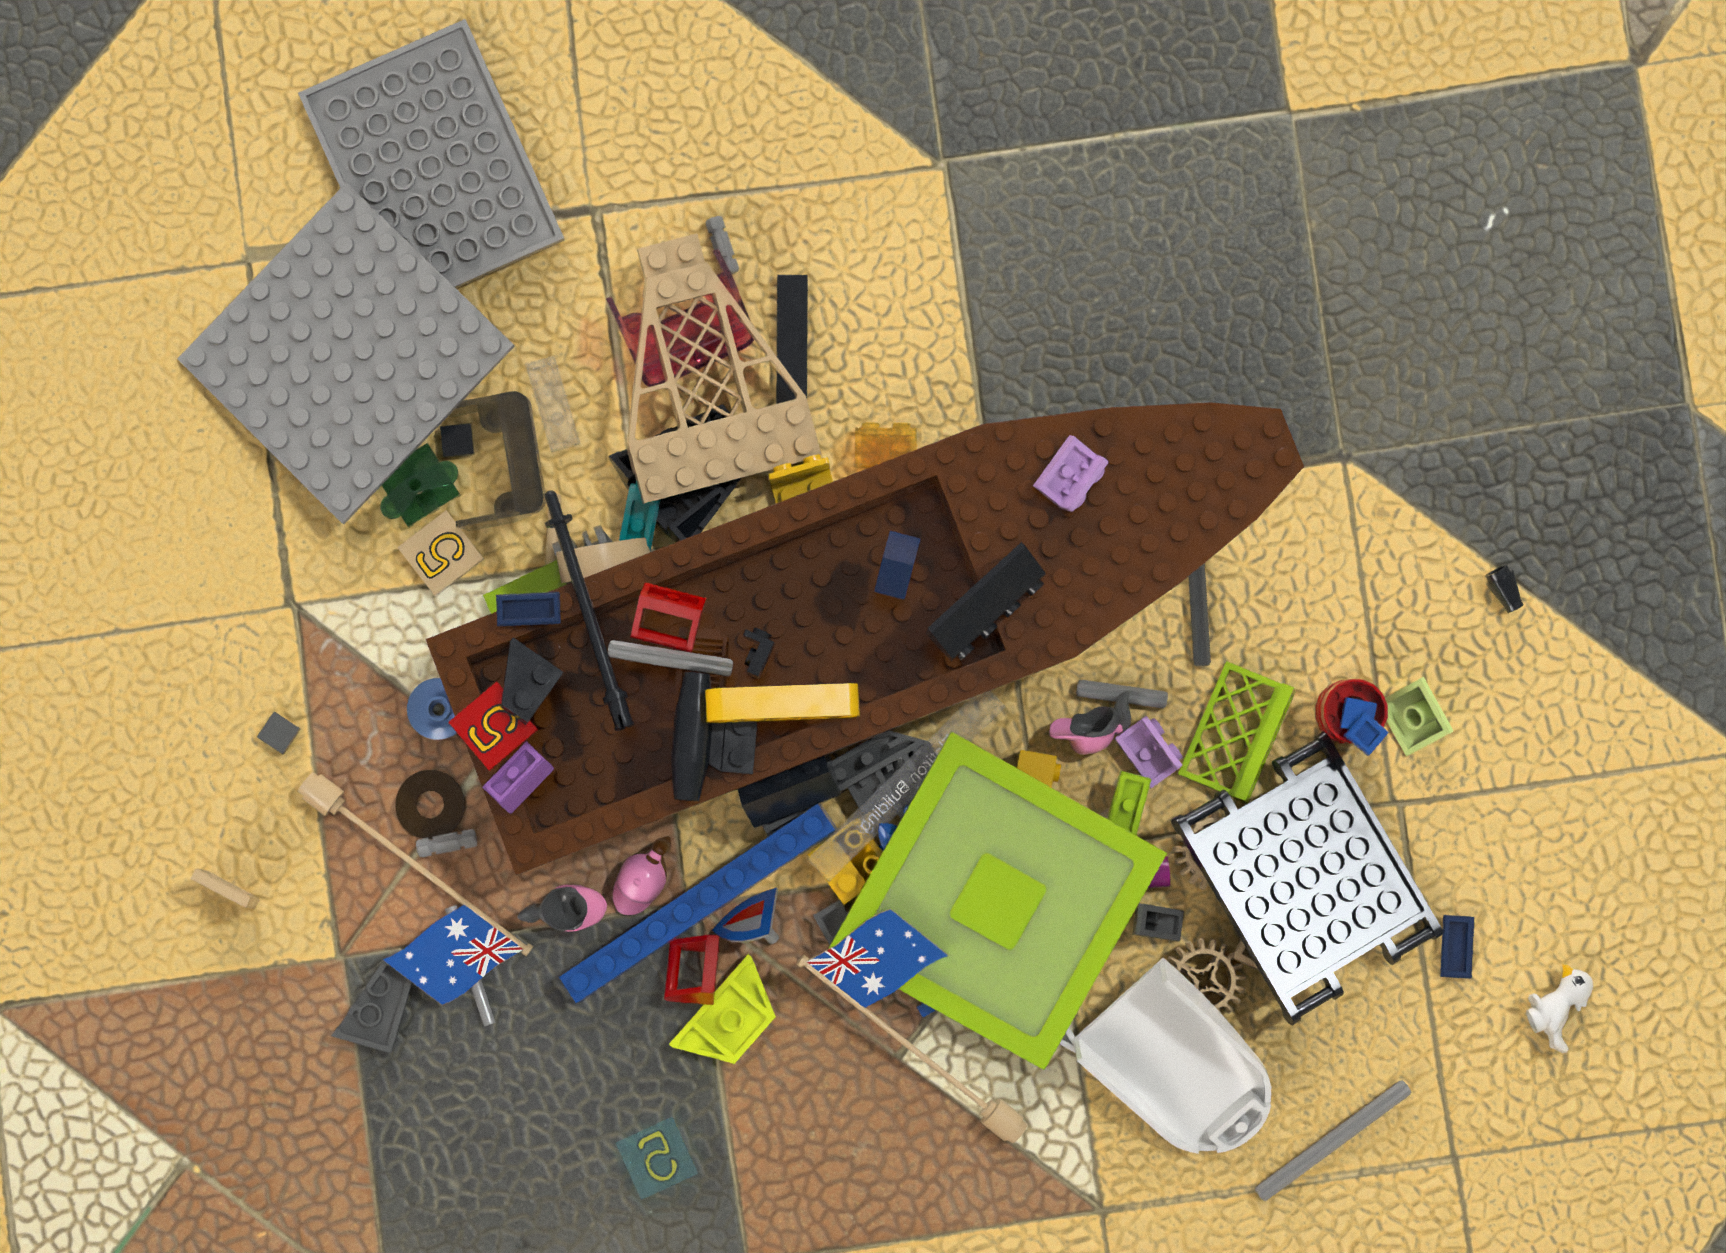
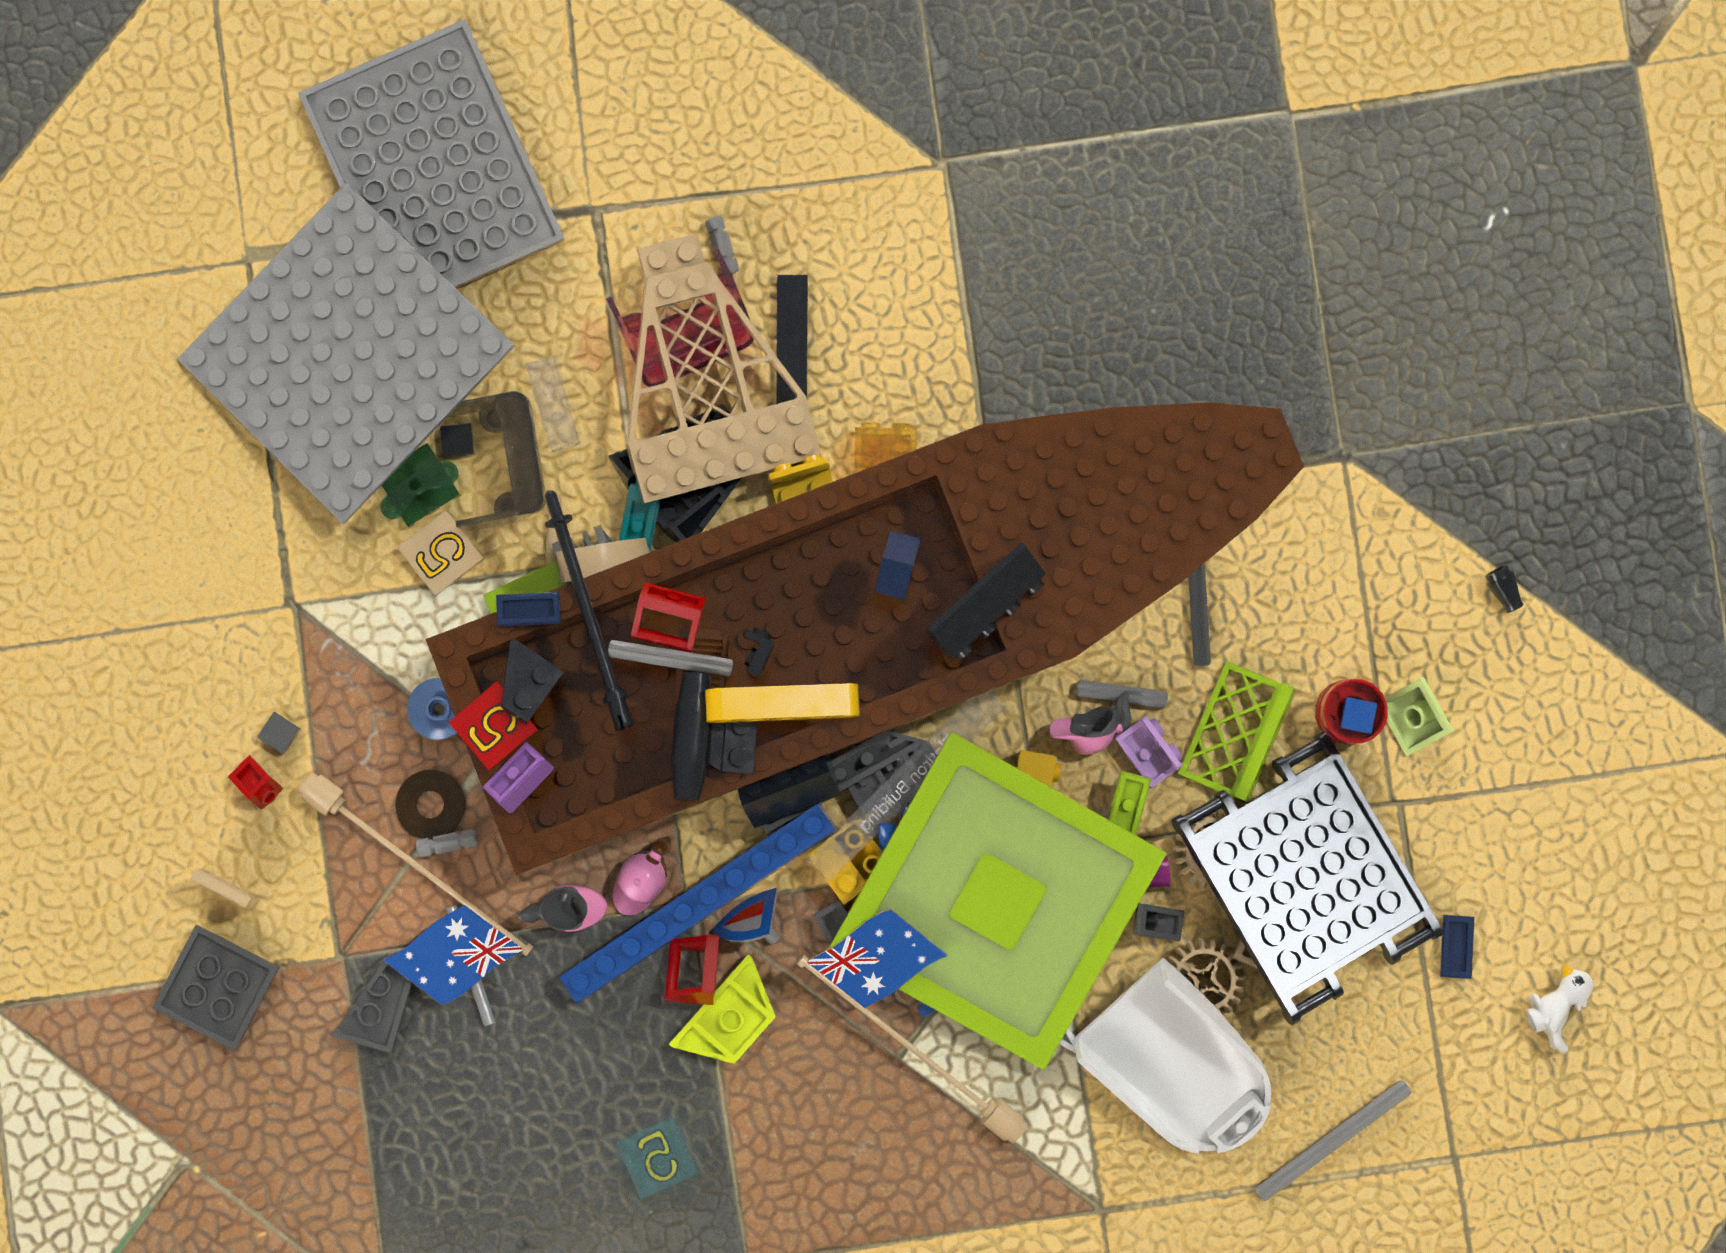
(216, 987): none -> dark grey plate
(255, 783): none -> red bracket
(1071, 474): lavender bracket -> none
(1366, 733): blue tile -> none

